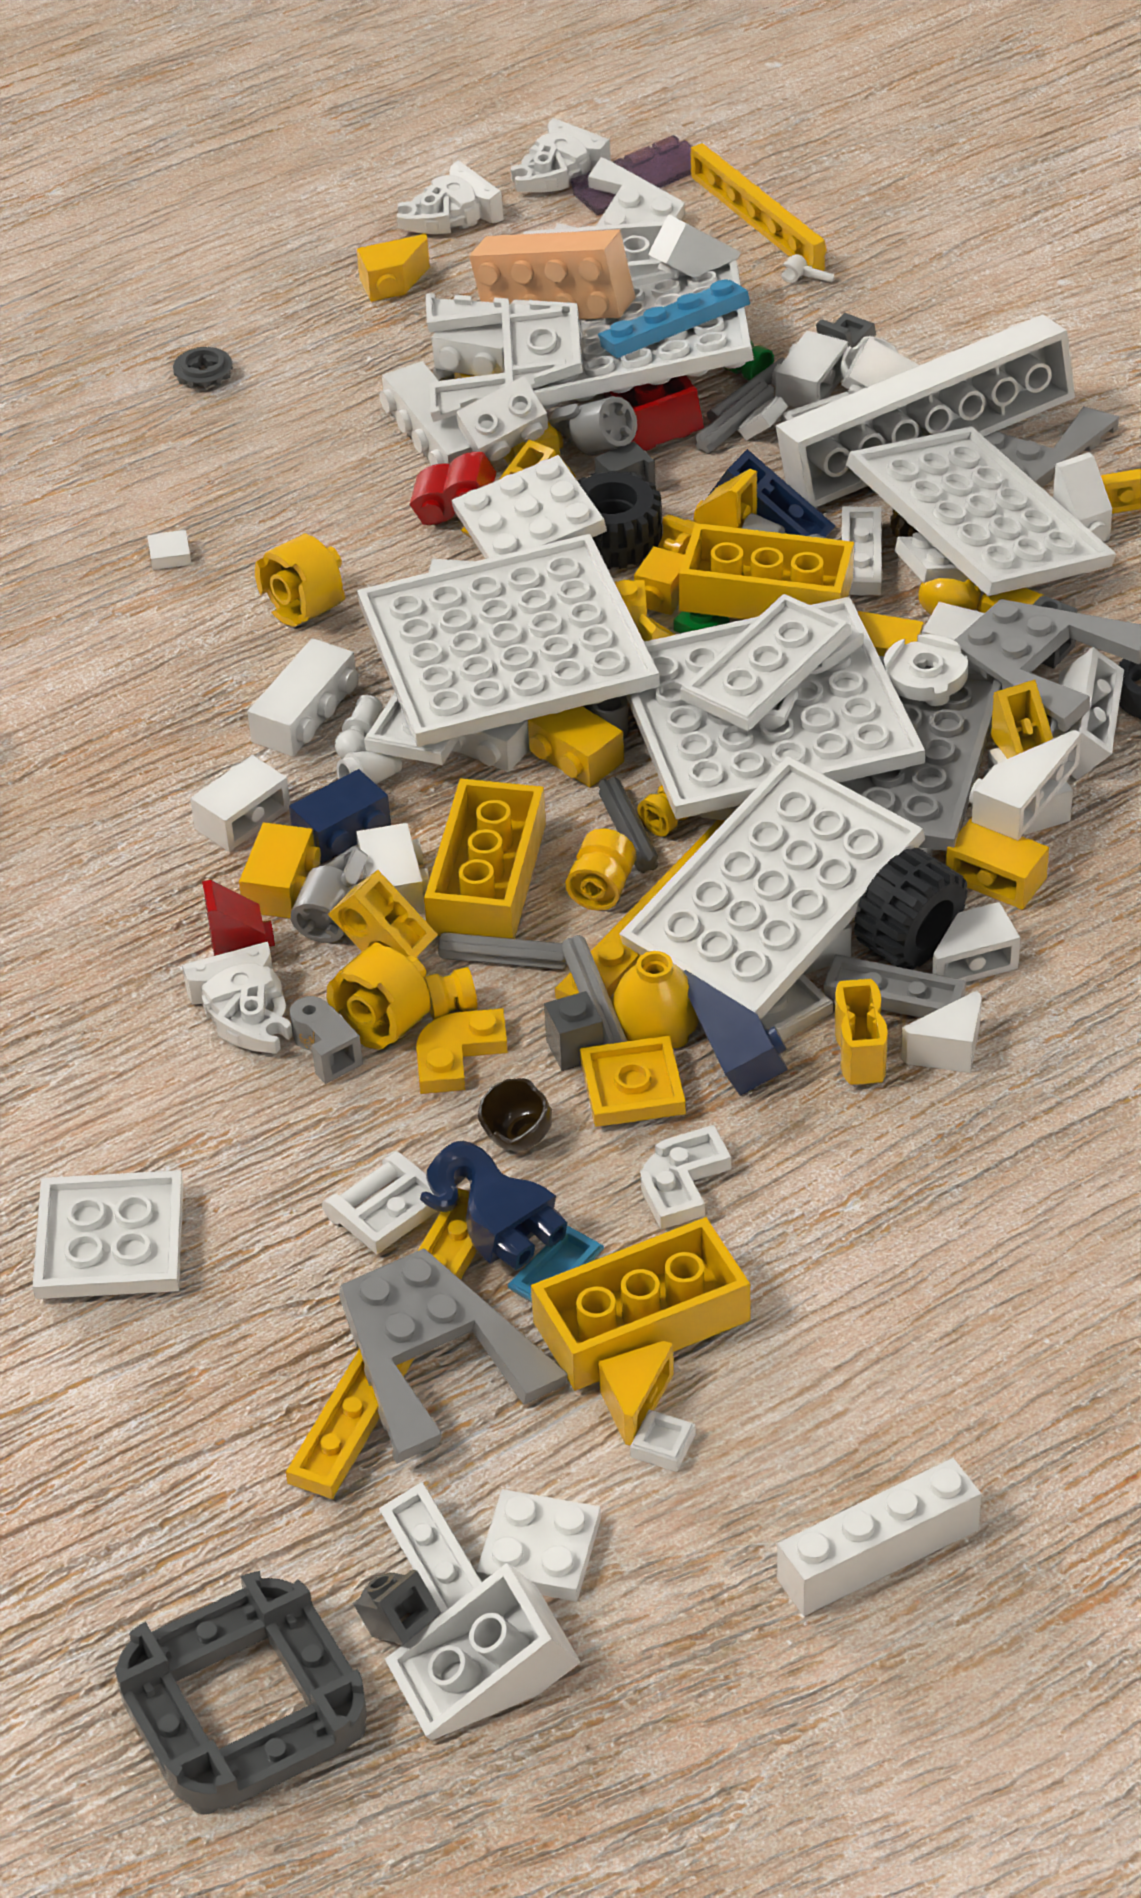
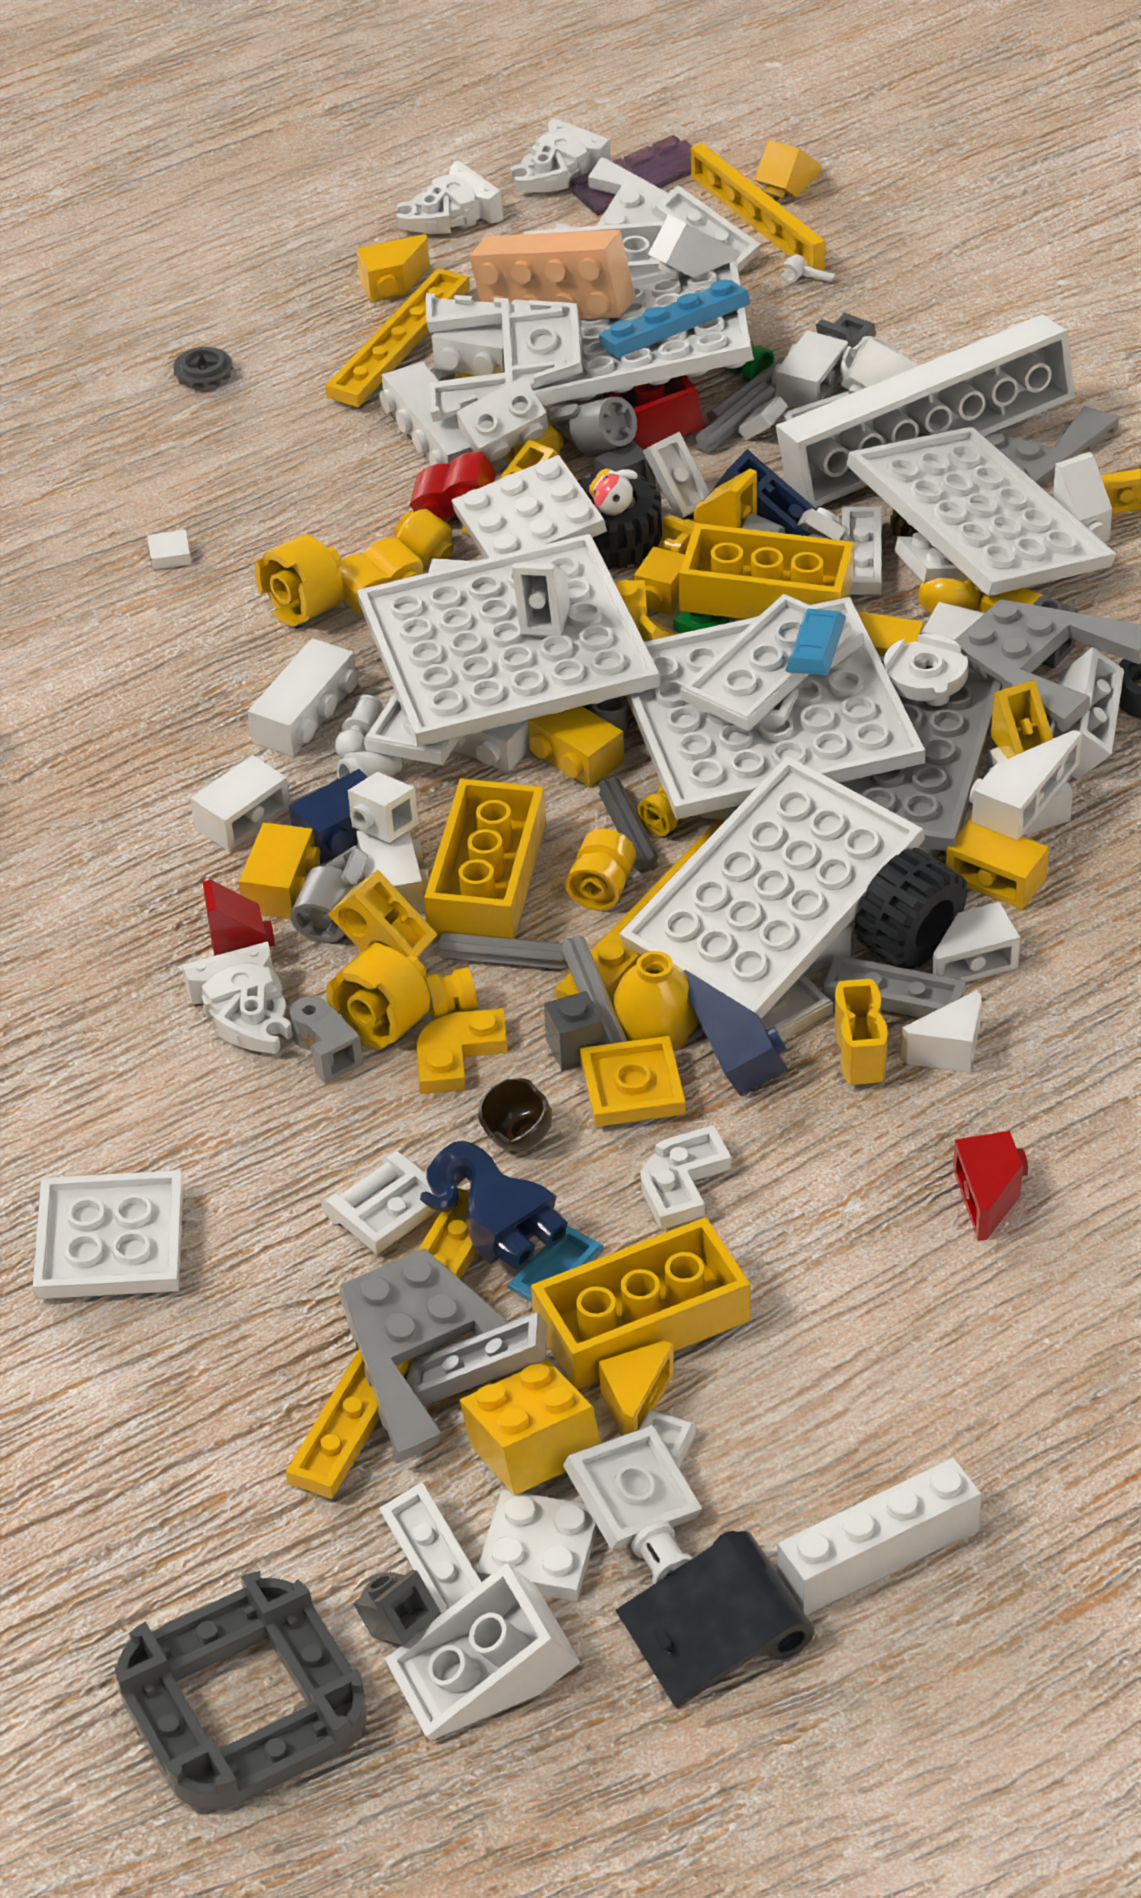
(379, 564): none -> yellow brick
(383, 807): none -> white brick
(392, 341): none -> yellow plate
(425, 535): none -> yellow head
(479, 1359): none -> light grey plate
(529, 1425): none -> yellow brick
(541, 598): none -> white slope
(613, 491): none -> white animal
(631, 1485): none -> white plate
(659, 1549): none -> white bush
(677, 474): none -> white plate
(698, 215): none -> white plate
(717, 1615): none -> black door
(786, 170): none -> yellow slope
(816, 642): none -> dark azure tile
(821, 523): none -> white plate
(989, 1178): none -> red slope

